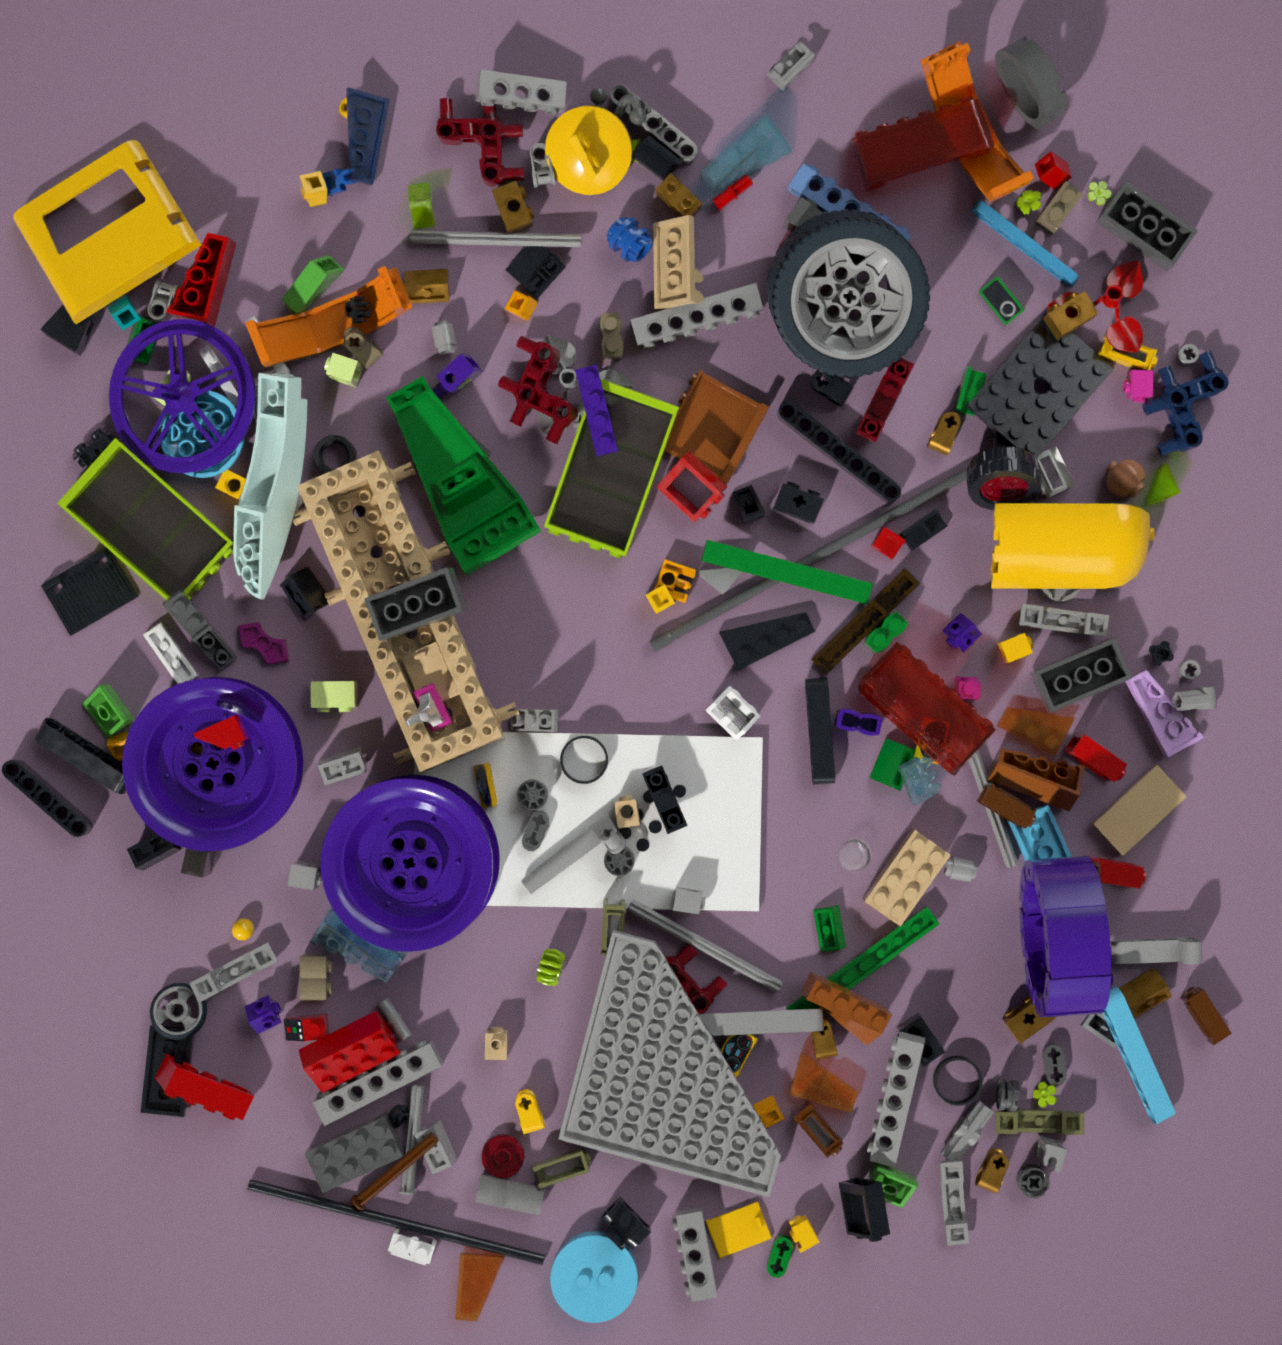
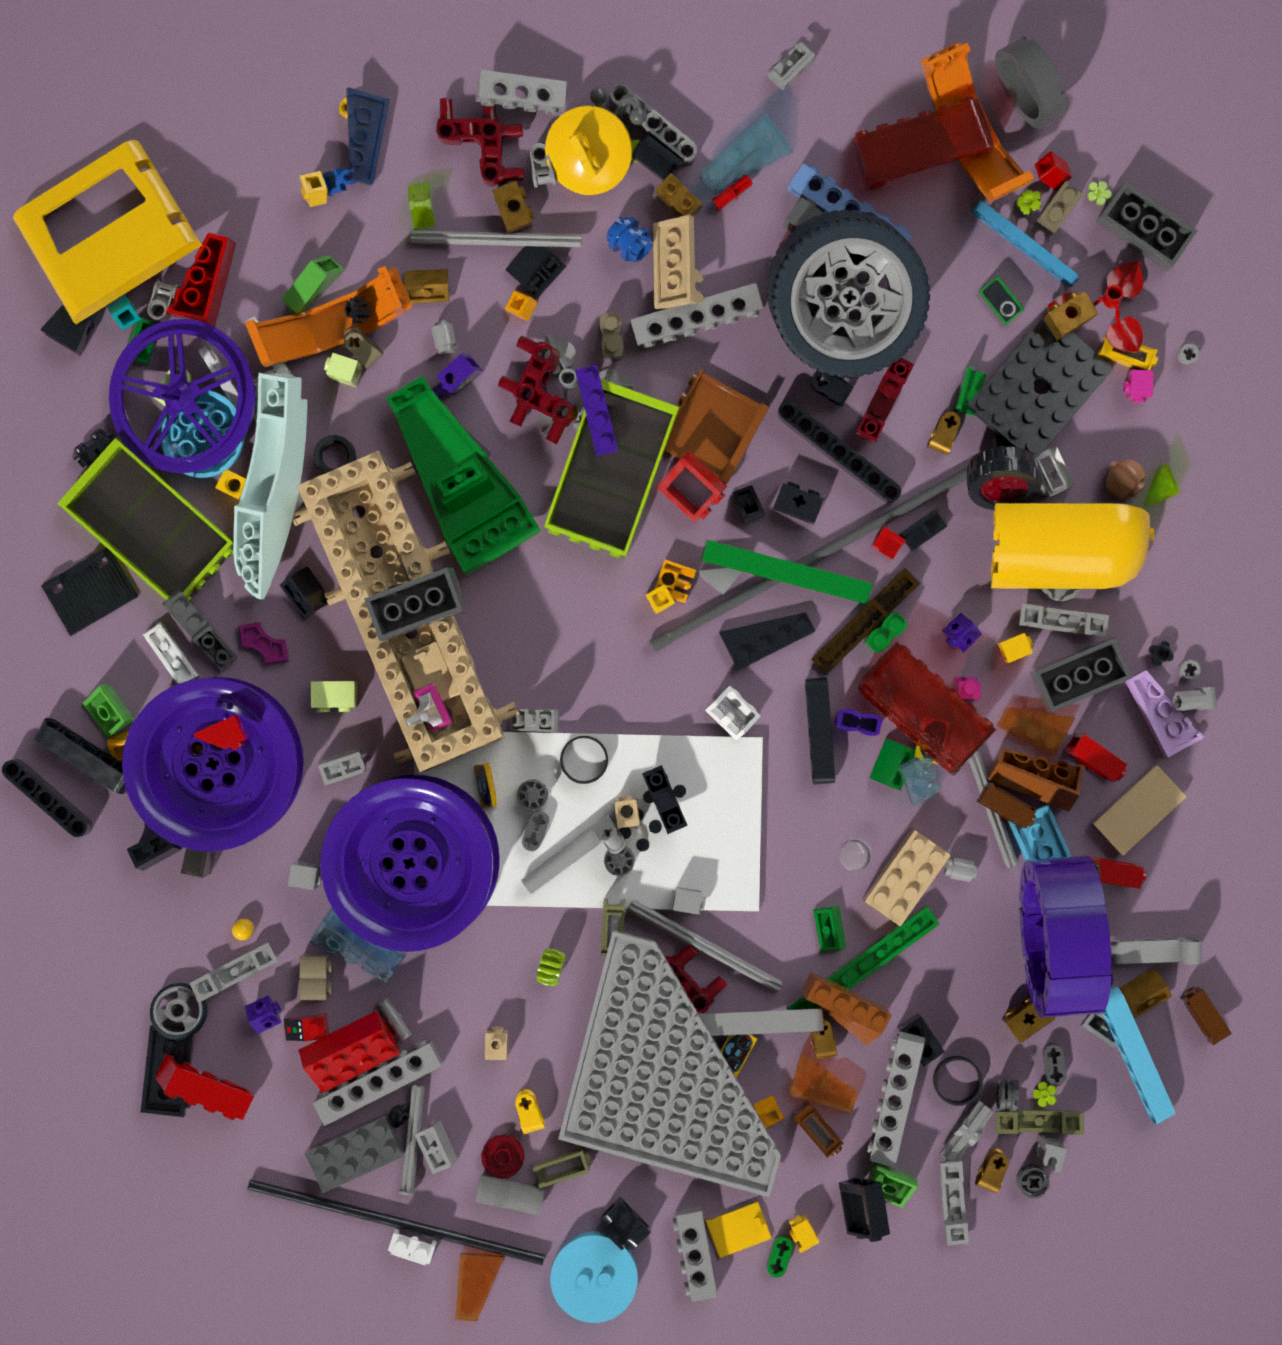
(394, 1171): reddish brown axle -> none
(1181, 414): dark blue pin -> none

